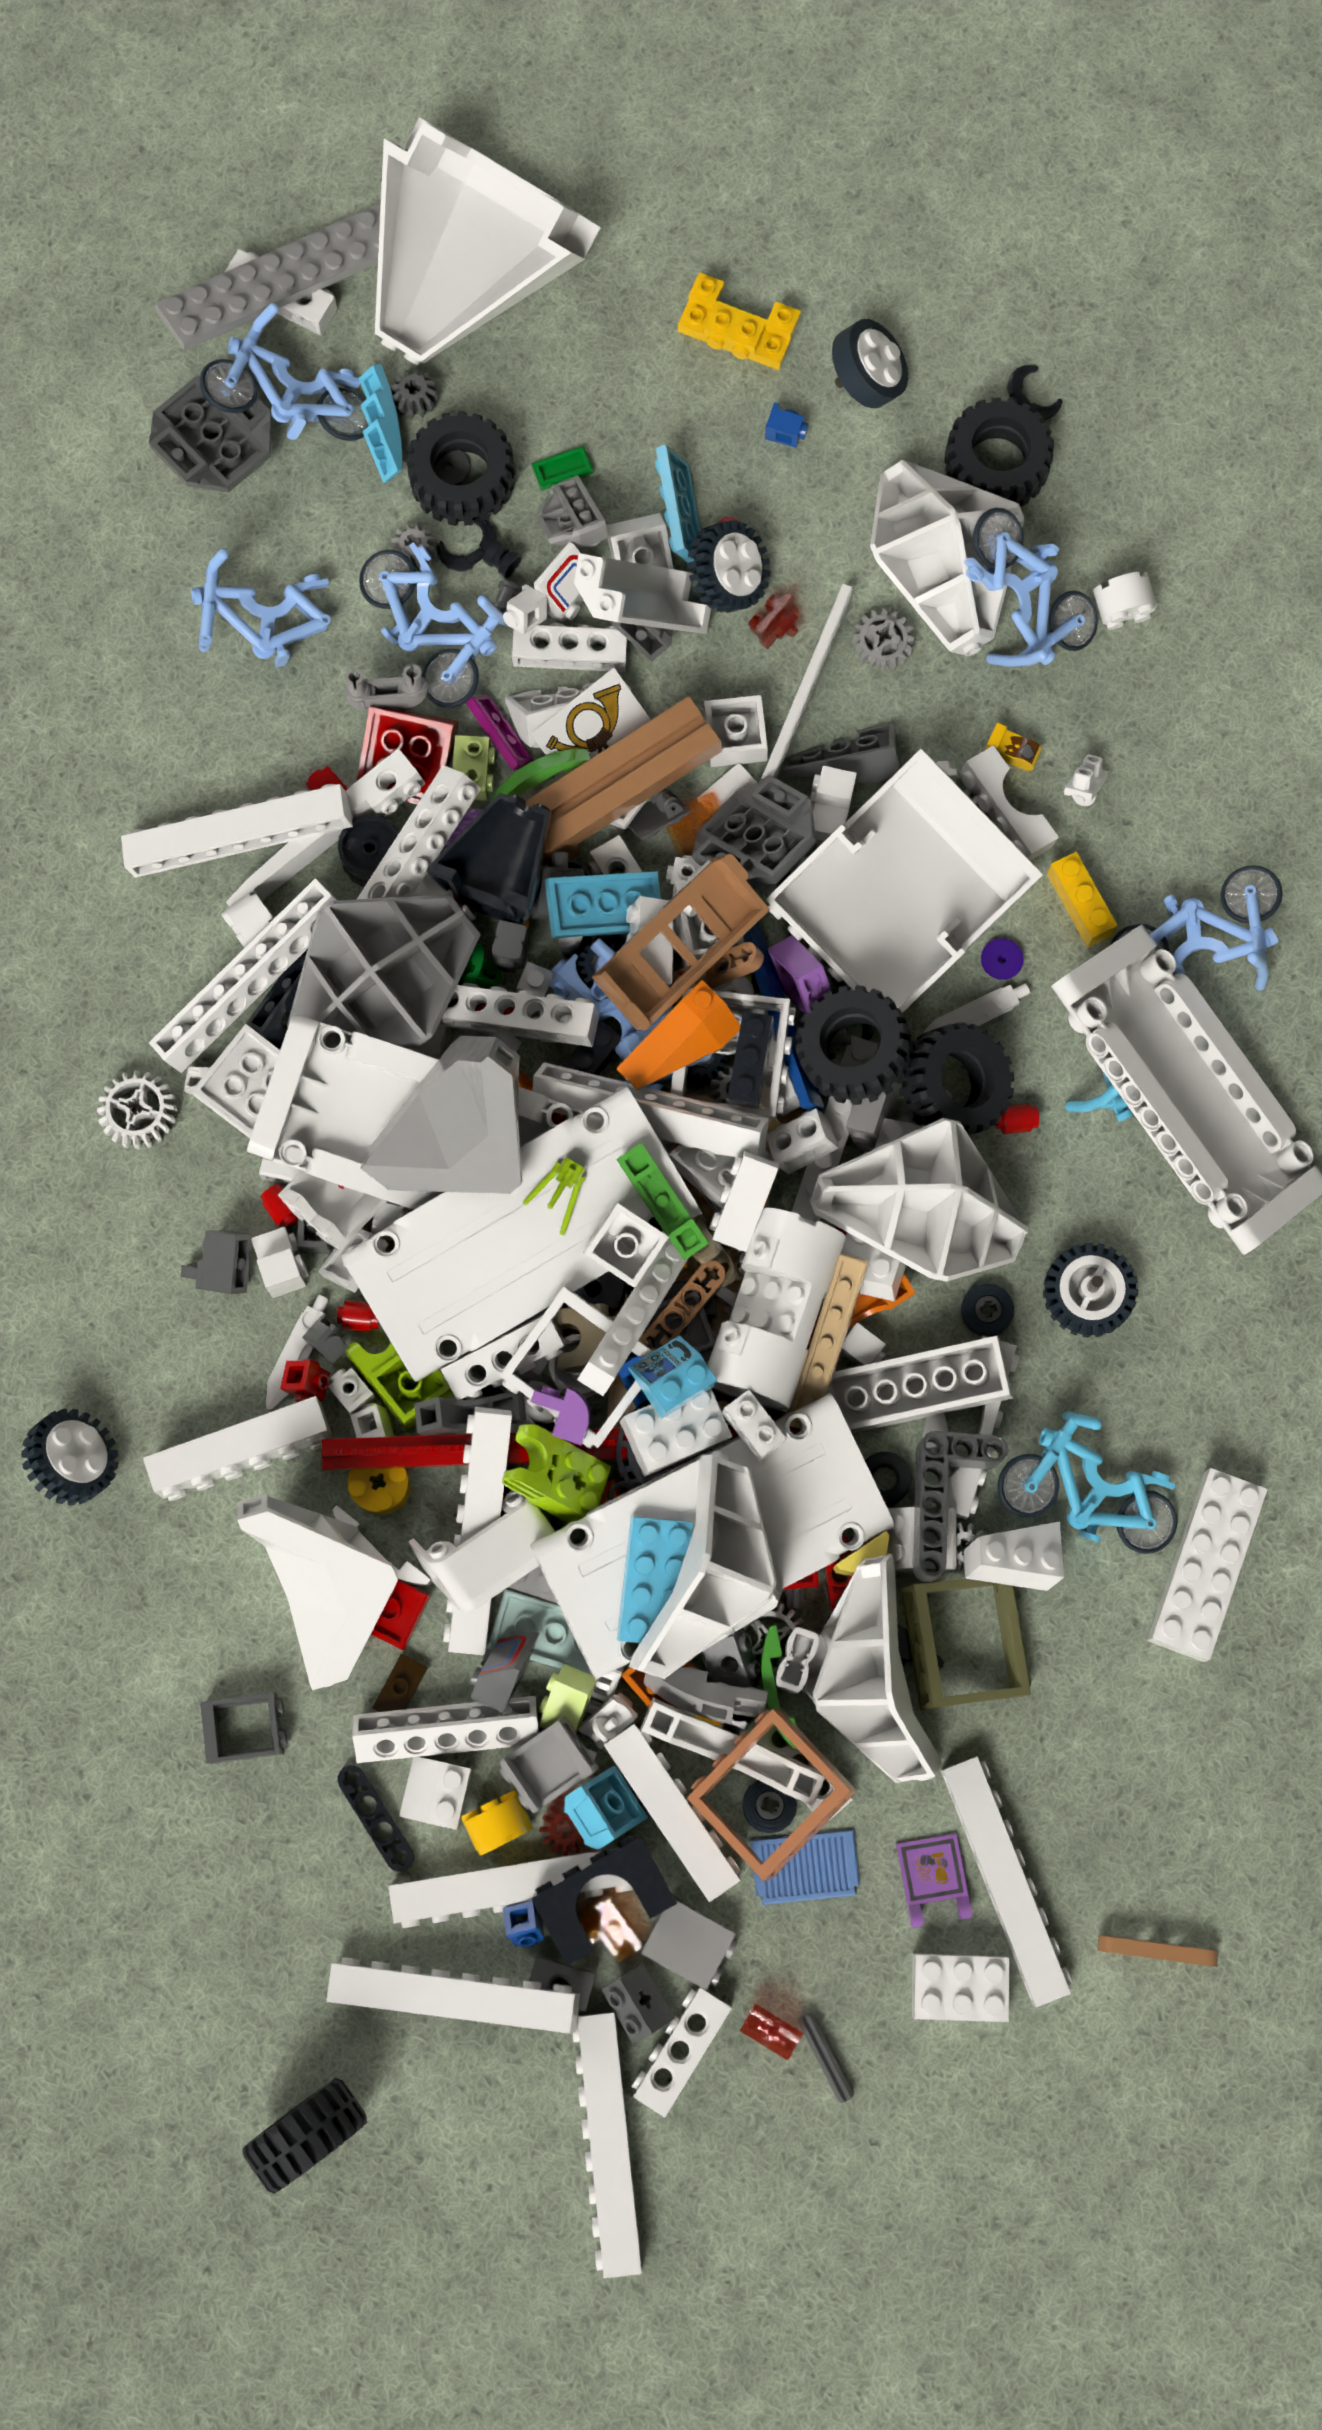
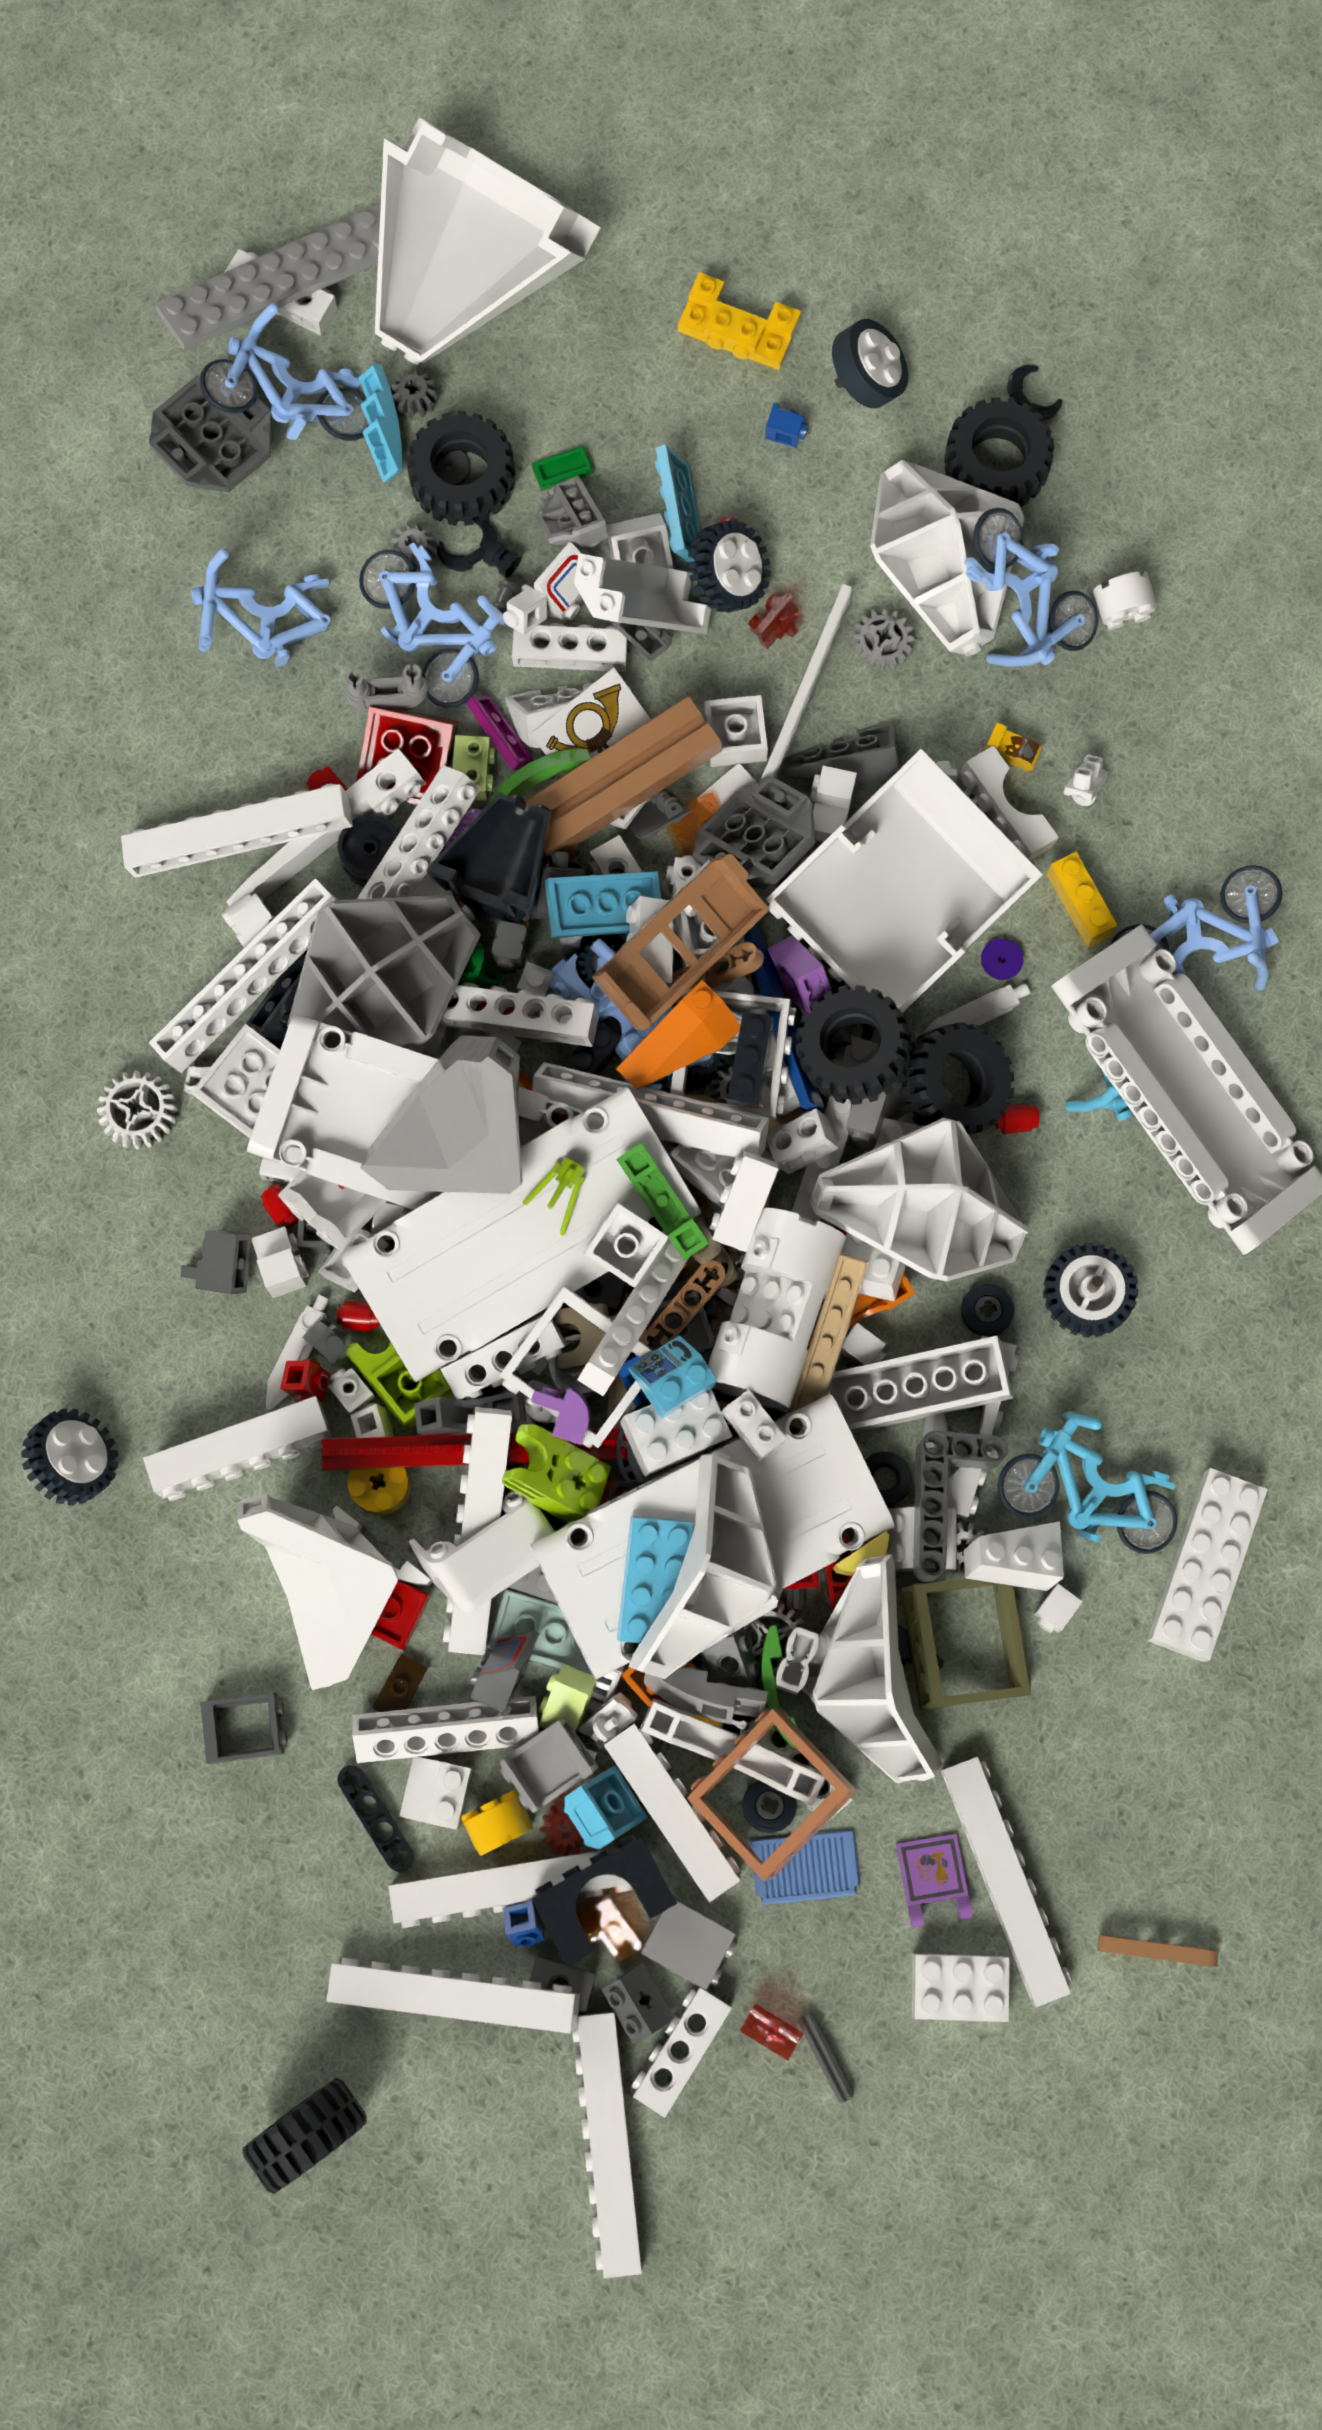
(1057, 1609): none -> white brick

